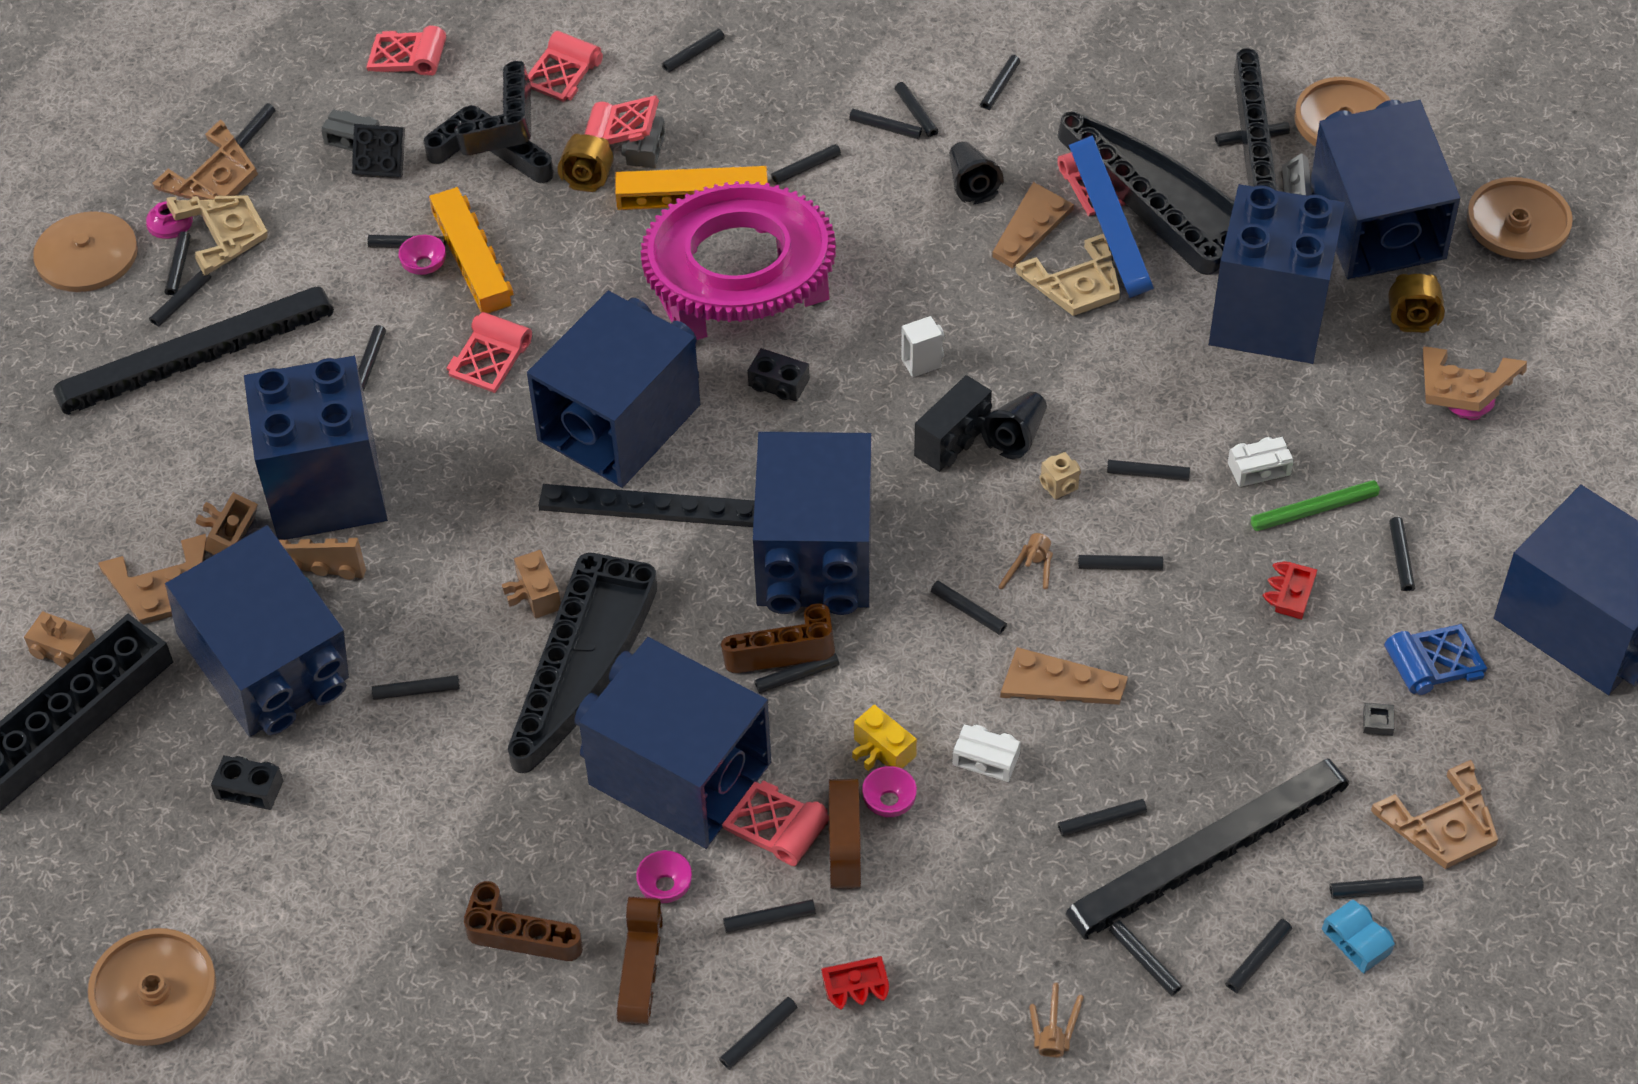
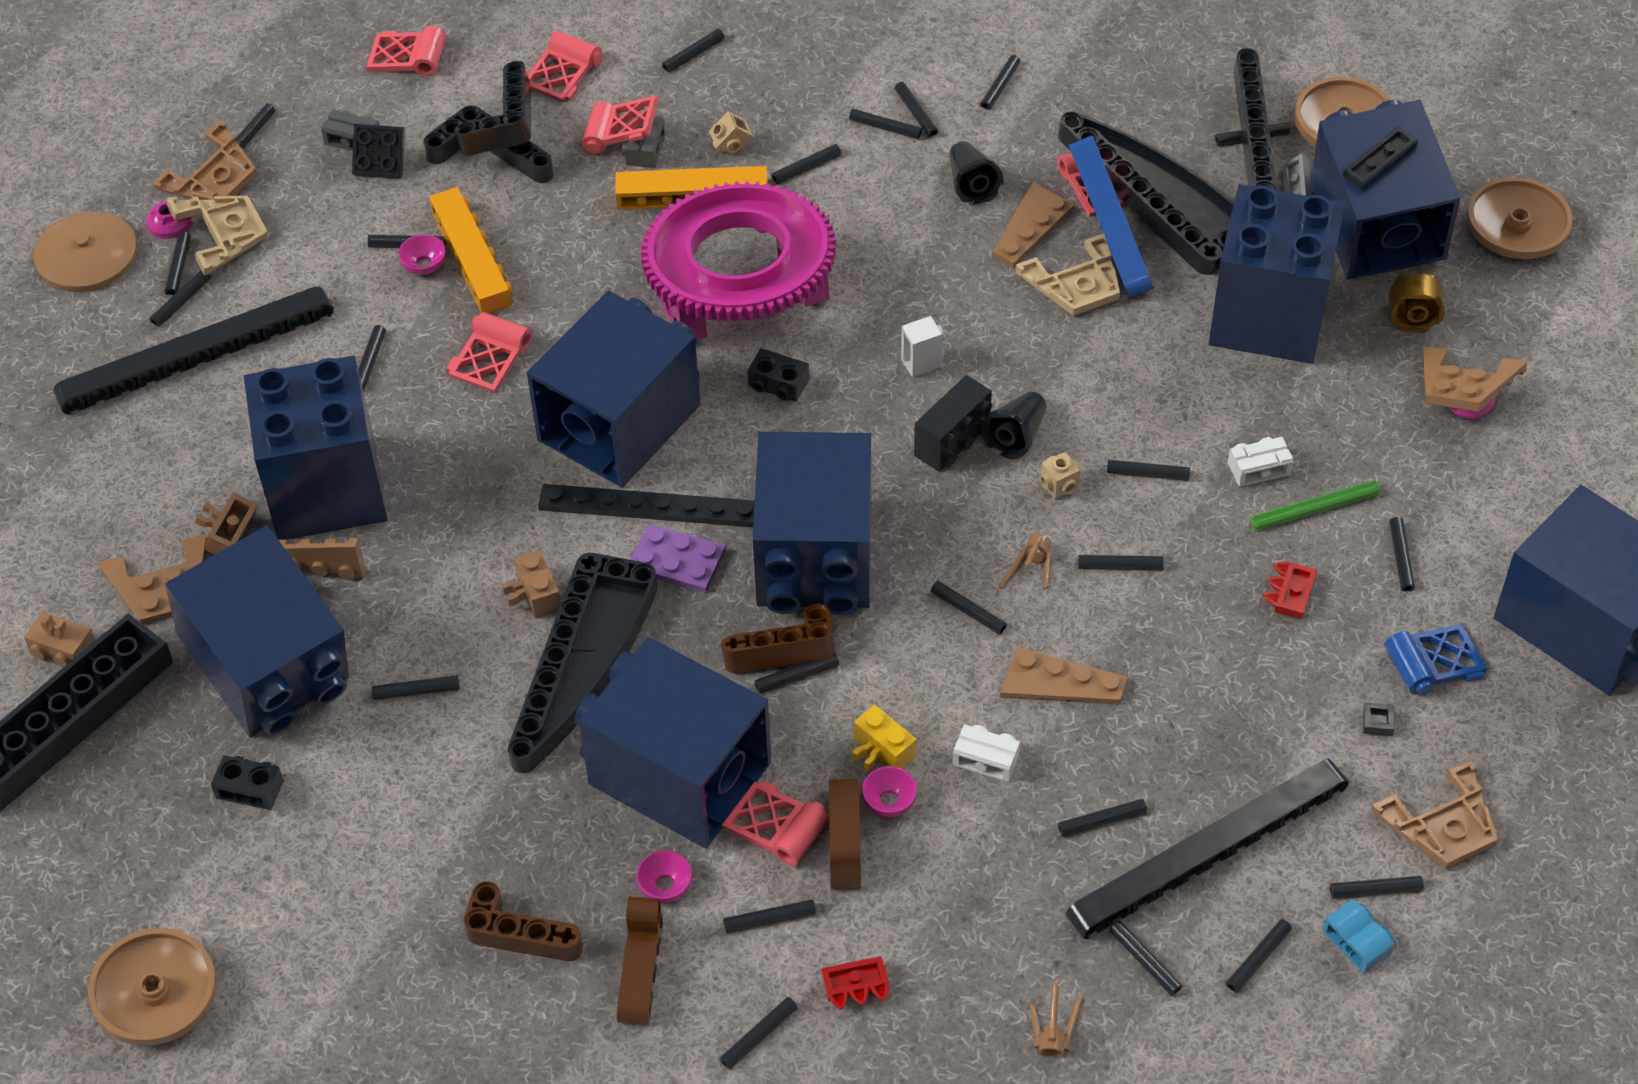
(585, 162): pearl gold brick -> none
(679, 557): none -> medium lavender plate
(730, 133): none -> tan brick
(1380, 158): none -> black tile

